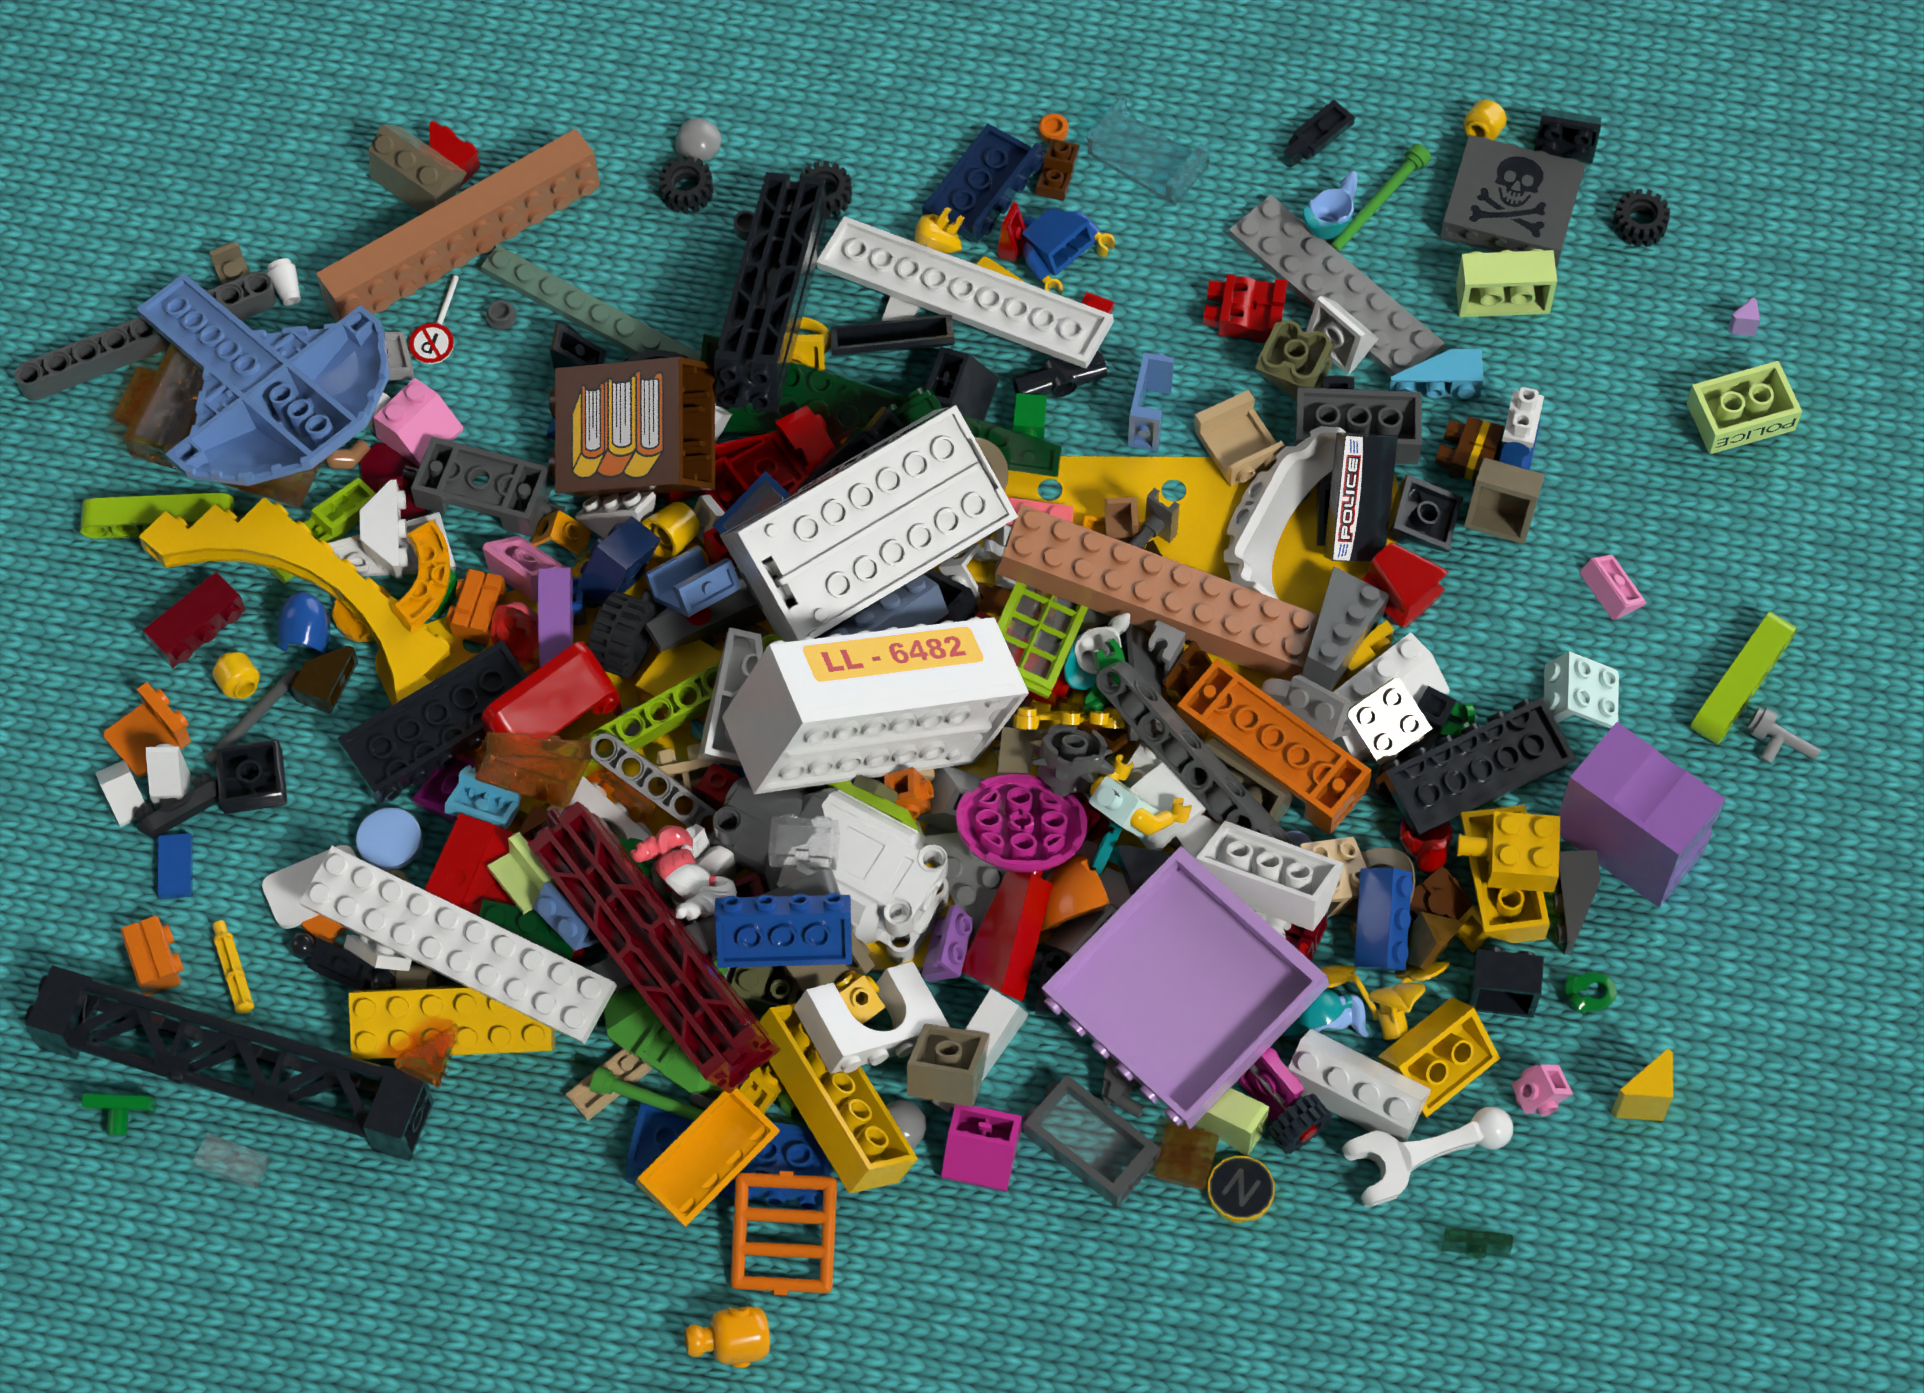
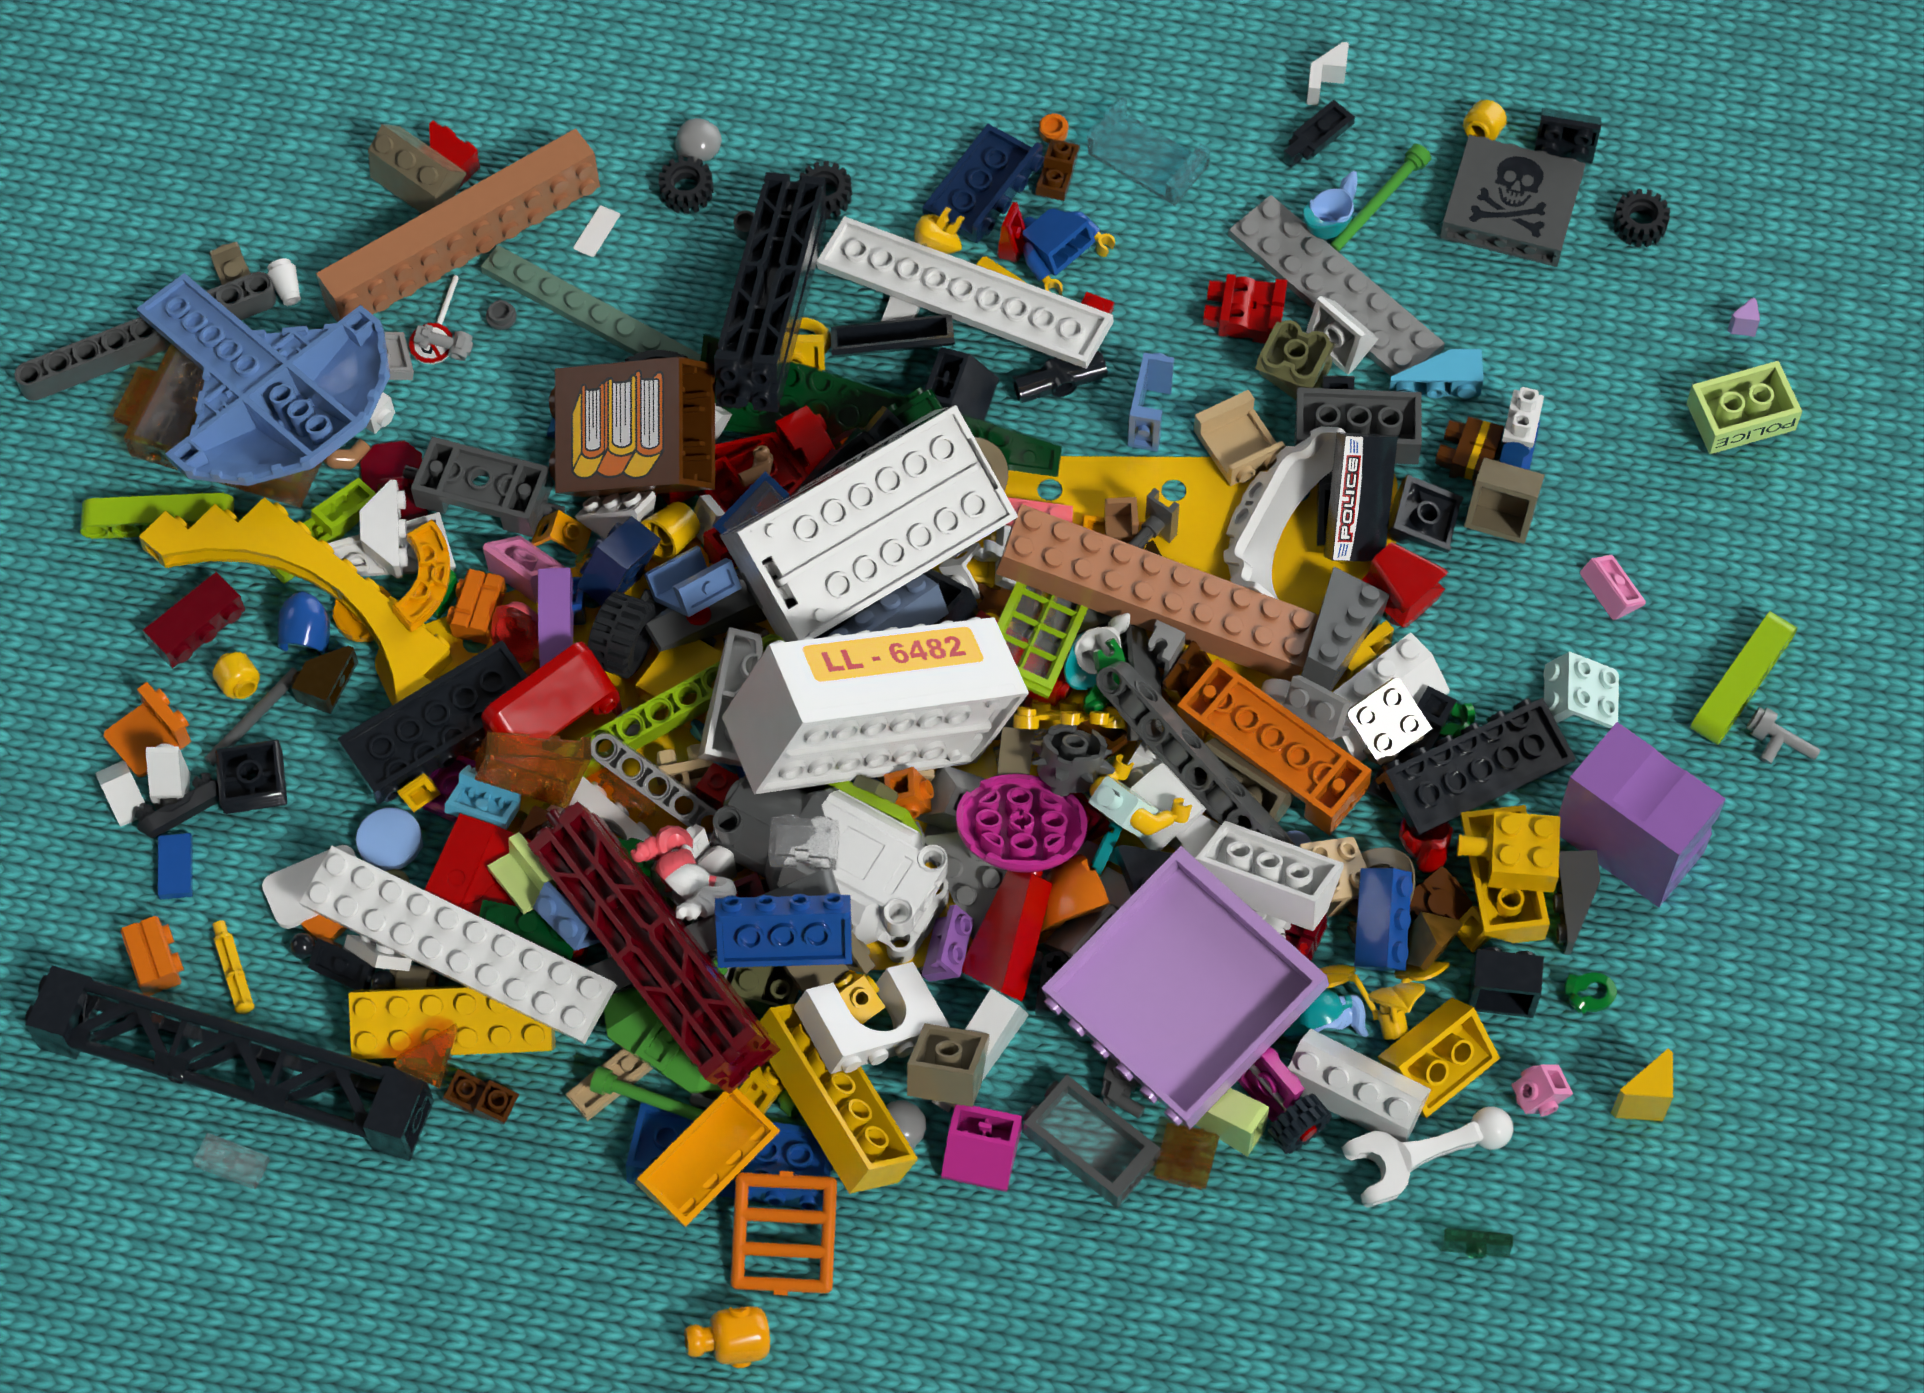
(118, 1109): green tile -> none
(413, 419): bright pink slope -> none
(419, 792): none -> yellow slope
(459, 346): none -> light grey bar
(480, 1098): none -> reddish brown slope
(572, 349): black slope -> none
(596, 231): none -> white sticker
(761, 463): none -> medium nougat arm
(1030, 414): green brick -> none
(1241, 1189): black tile -> none
(1327, 68): none -> white slope
(1506, 283): yellowish green brick -> none

